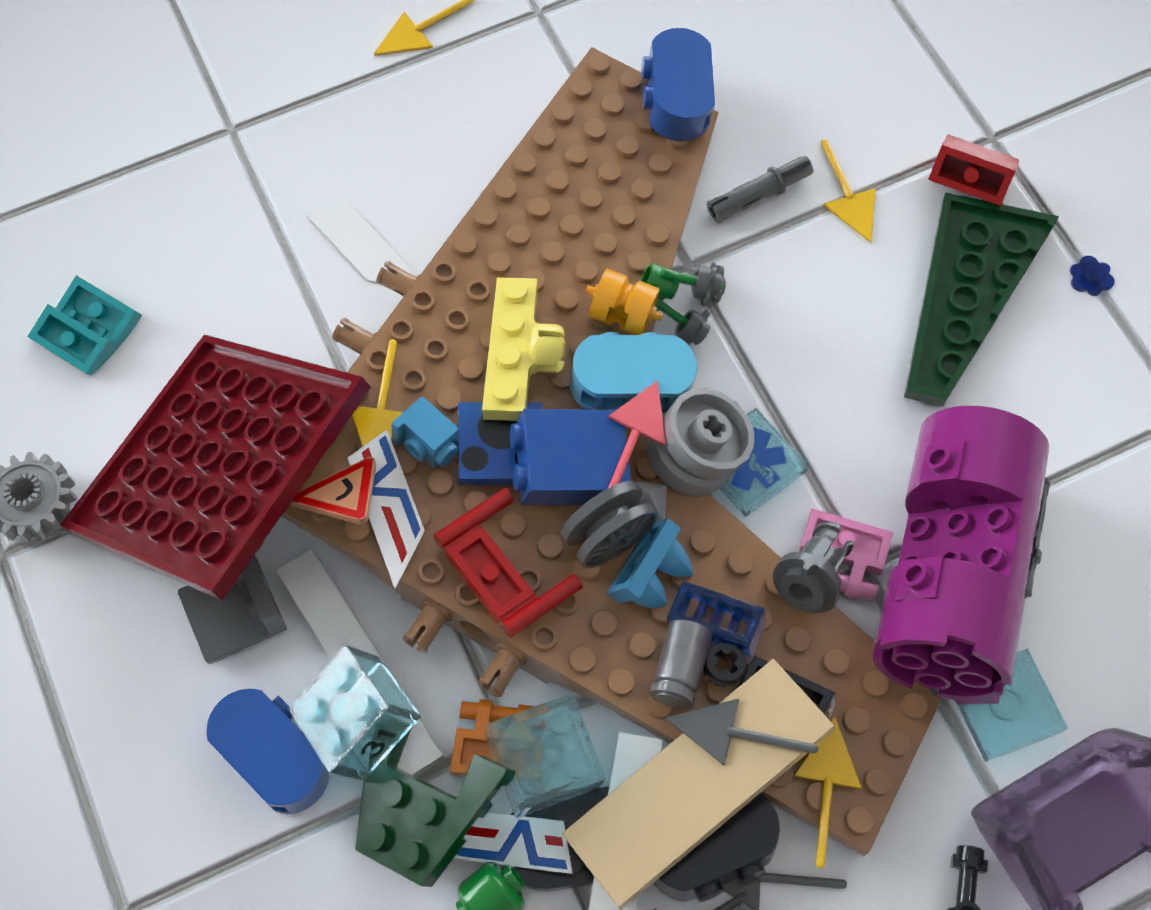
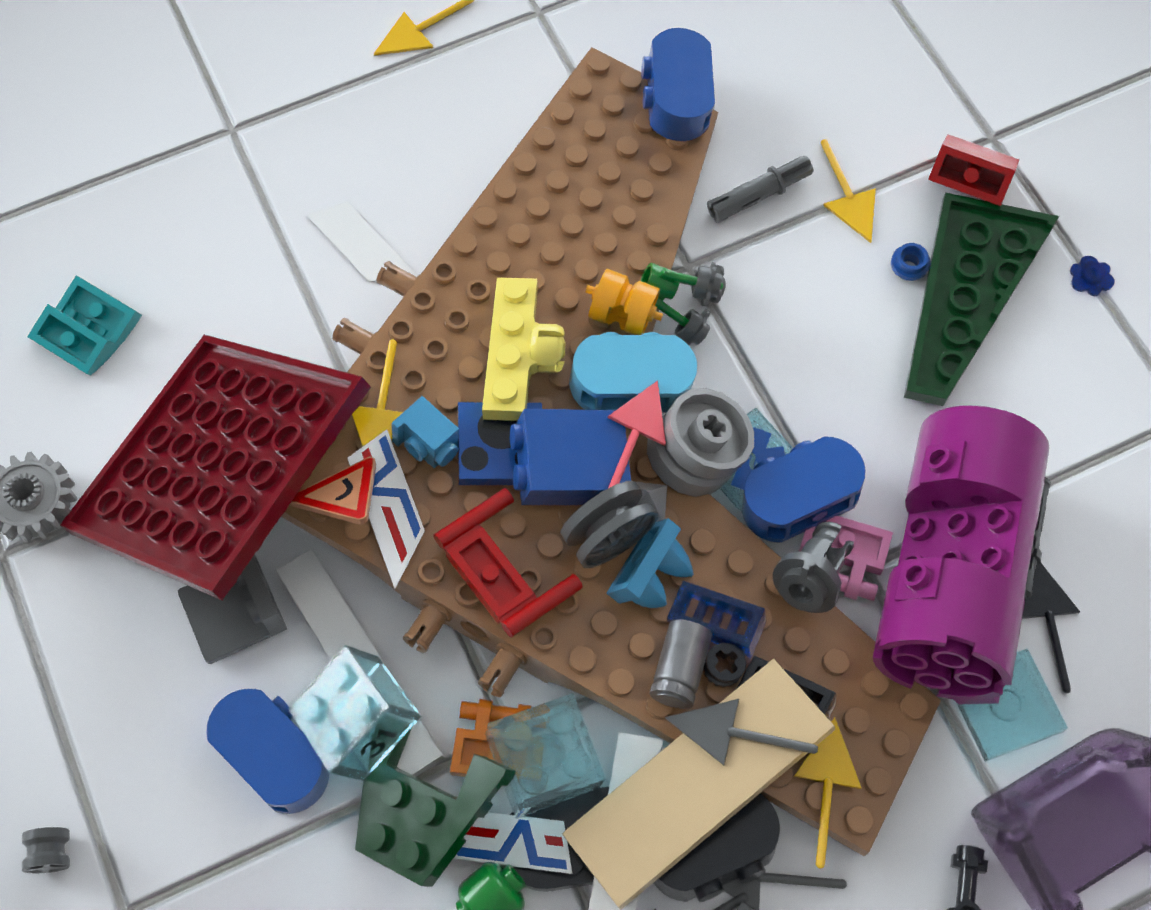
(45, 850): none -> dark grey wheel
(802, 488): none -> blue brick
(913, 253): none -> blue plate
(1048, 601): none -> black piece

